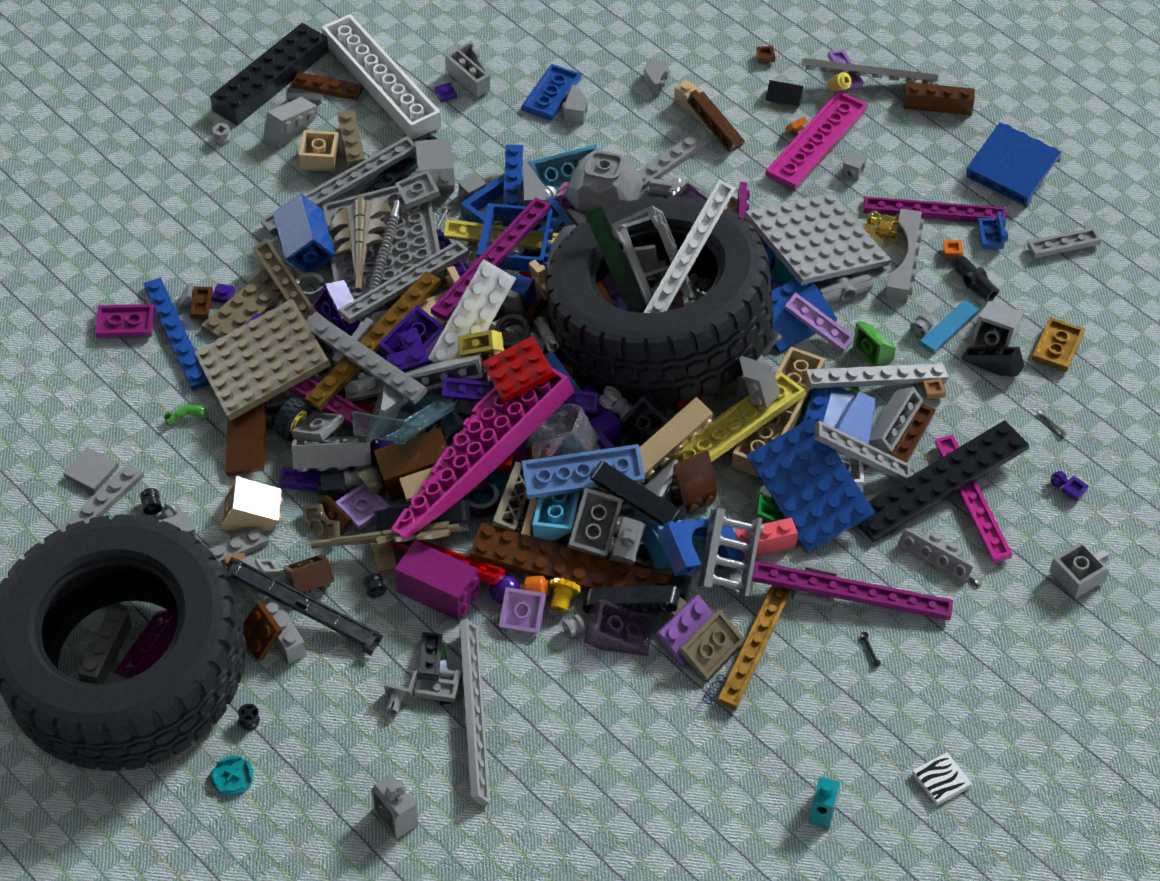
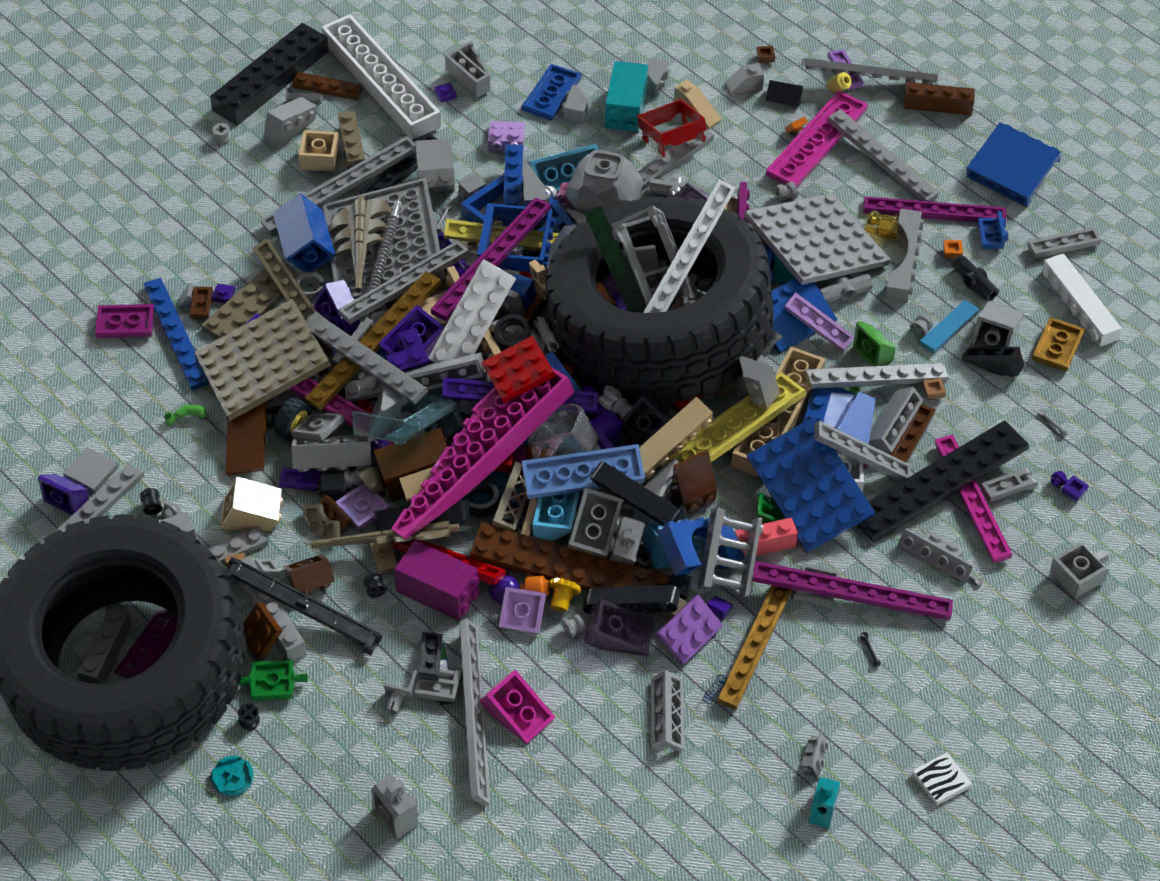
(62, 493): none -> dark purple slope
(272, 680): none -> green plate
(417, 189): light grey plate -> none
(481, 342): light yellow slope -> none
(505, 134): none -> lavender plate
(517, 707): none -> dark pink slope
(626, 96): none -> teal brick
(663, 709): none -> light grey fence
(676, 136): none -> red piece
(711, 644): dark tan plate -> none
(715, 120): reddish brown panel -> none
(719, 607): none -> dark purple slope
(746, 79): none -> light grey slope
(786, 191): none -> light grey wheel
(817, 748): none -> light grey hinge
(854, 165): light grey brick -> none
(883, 156): none -> light grey plate
(1008, 484): none -> light grey plate
(1081, 300): none -> white brick

